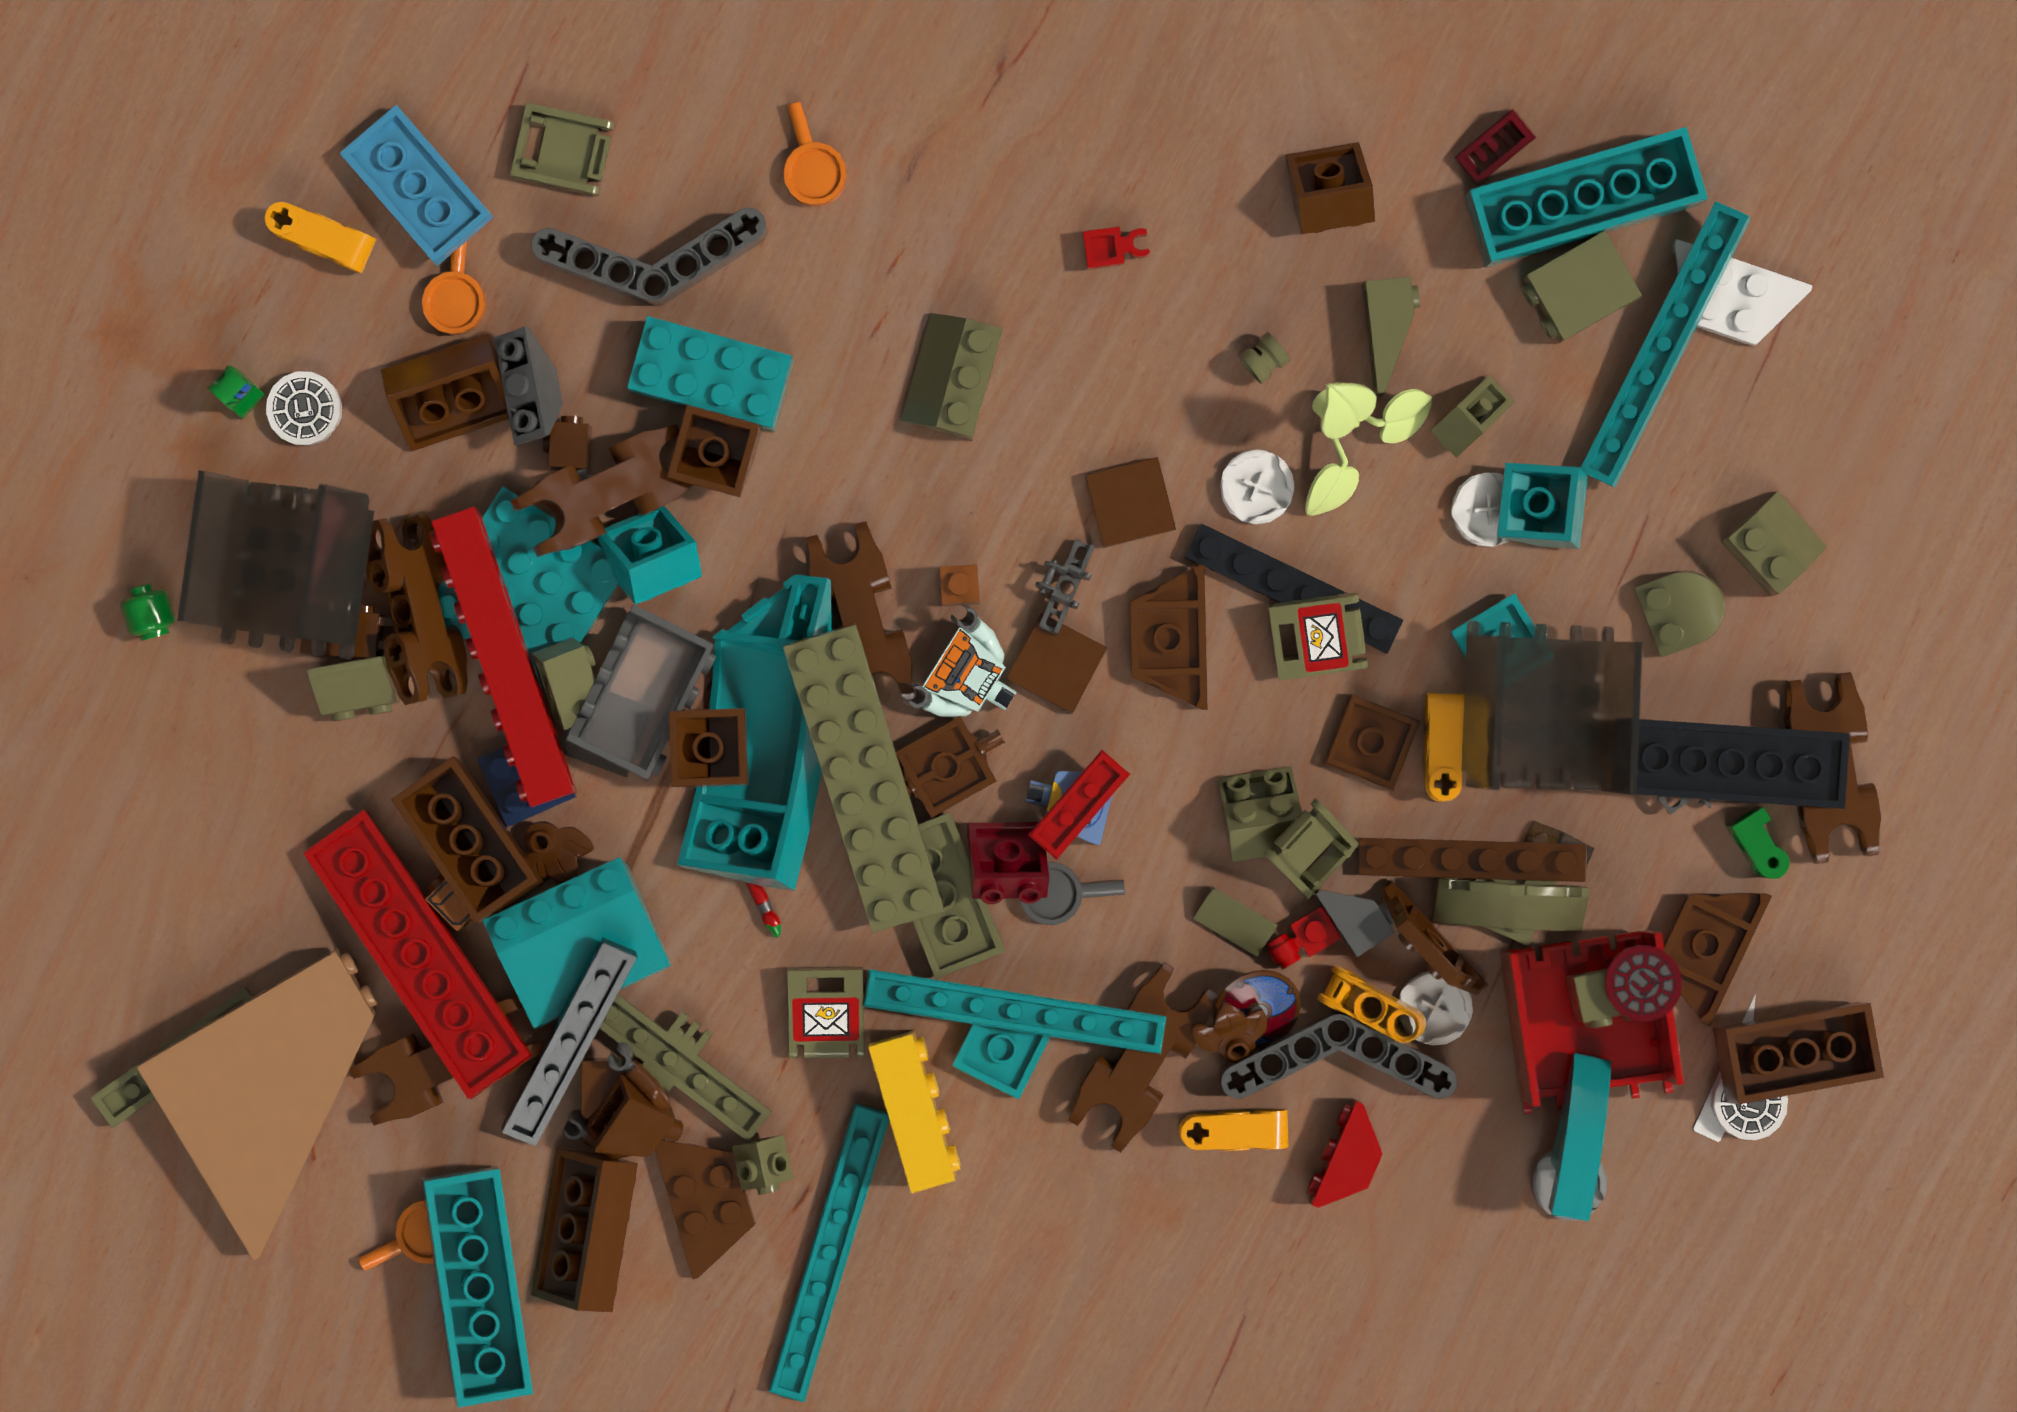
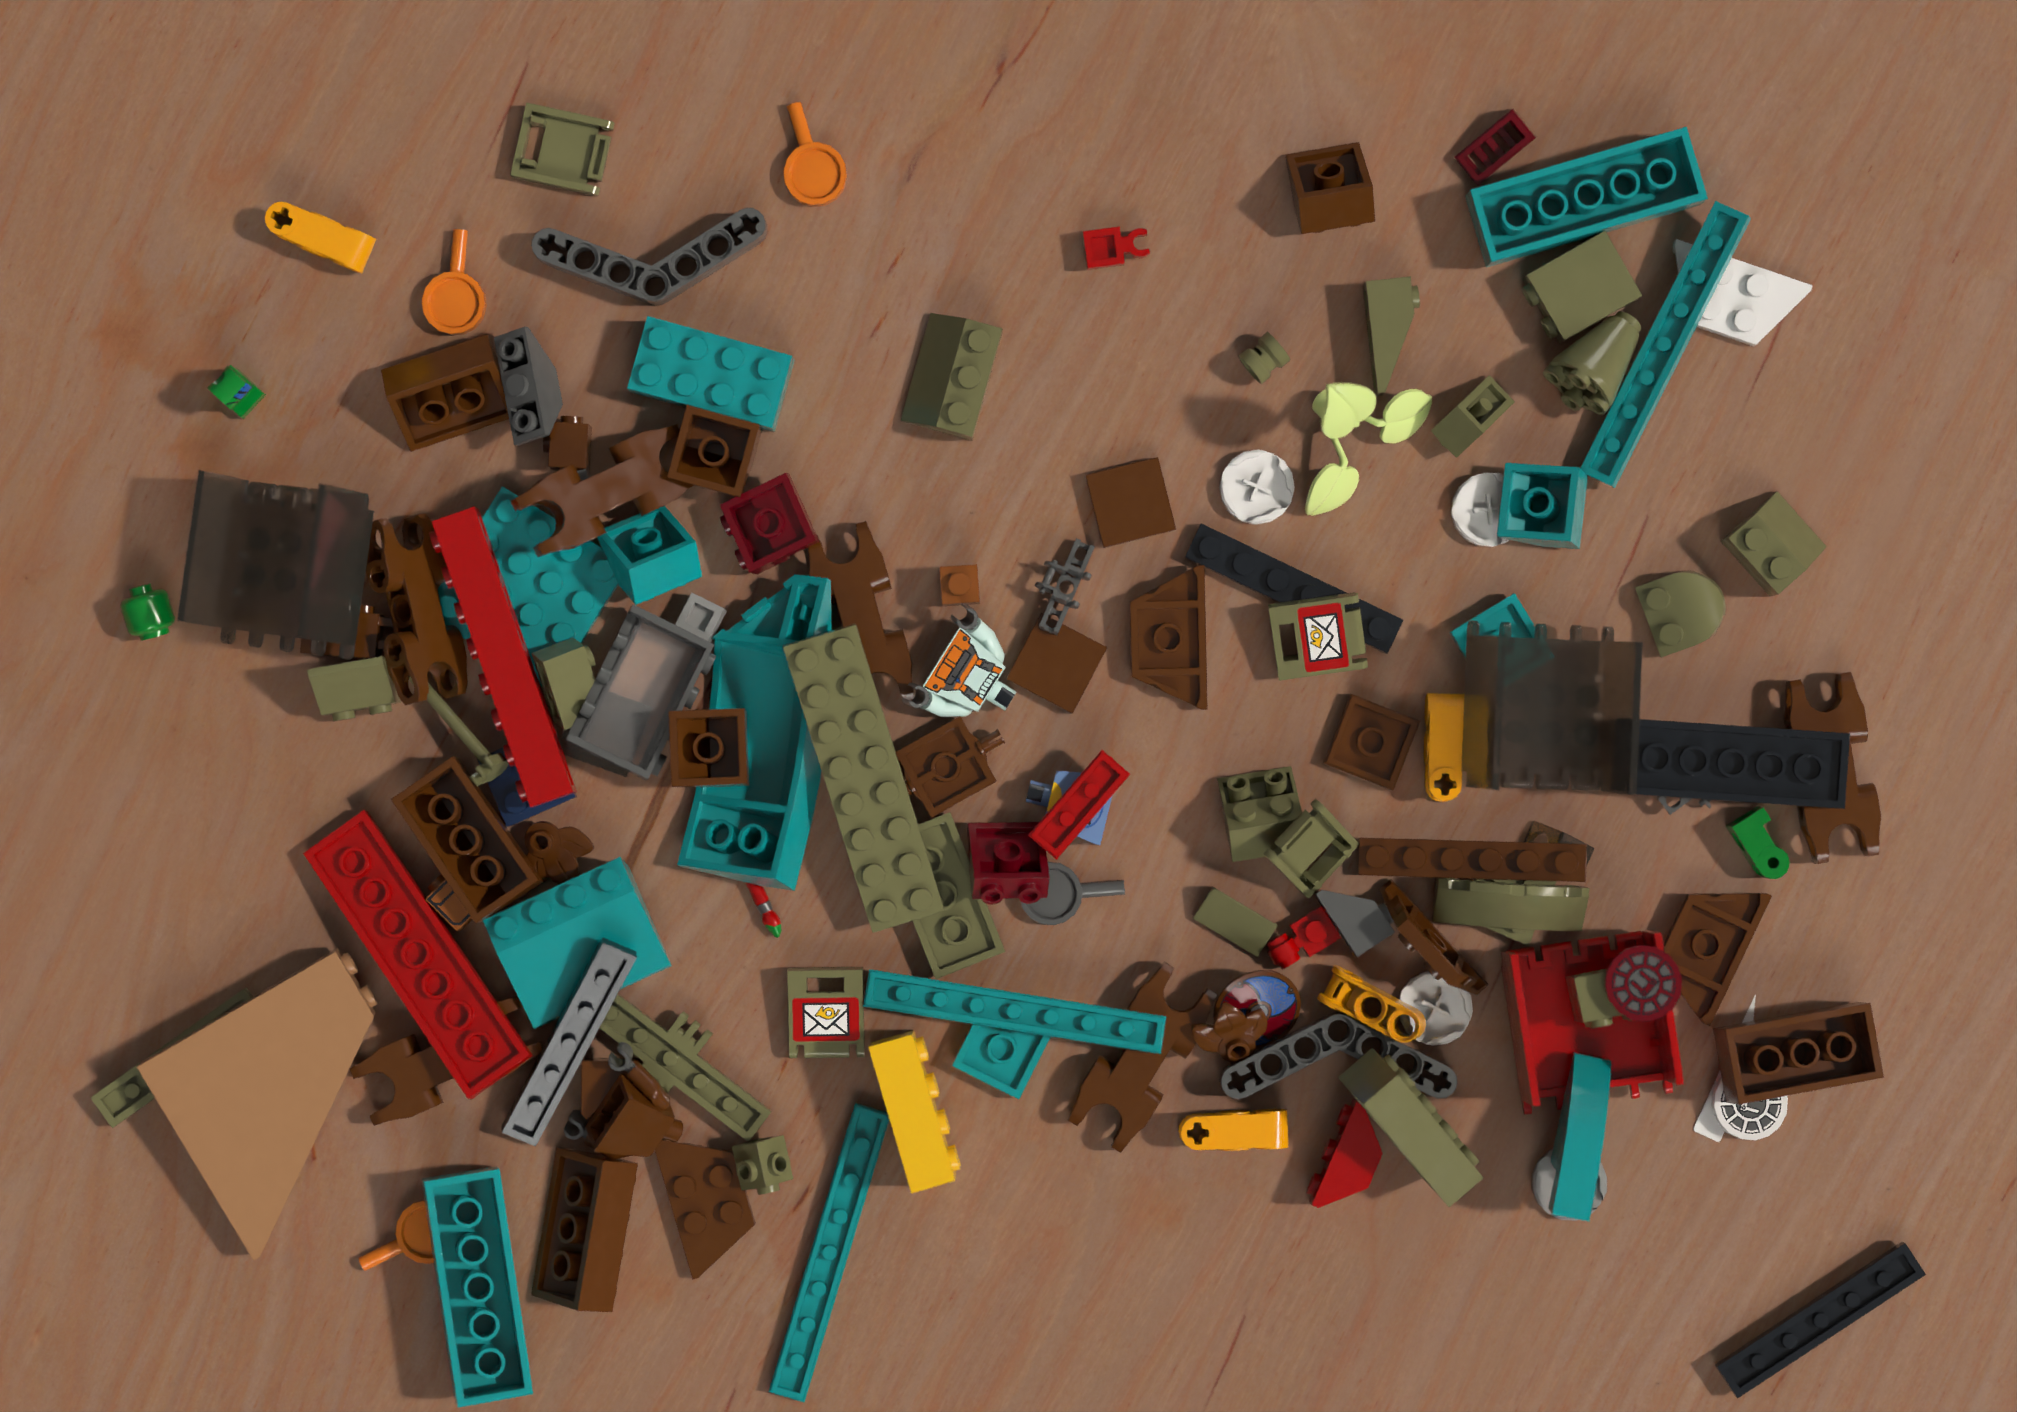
(304, 408): tile -> none
(416, 185): dark azure plate -> none
(492, 765): none -> olive piece
(701, 617): none -> light grey plate
(768, 524): none -> dark red plate
(1413, 1125): none -> olive brick
(1595, 364): none -> olive cone
(1820, 1319): none -> black plate

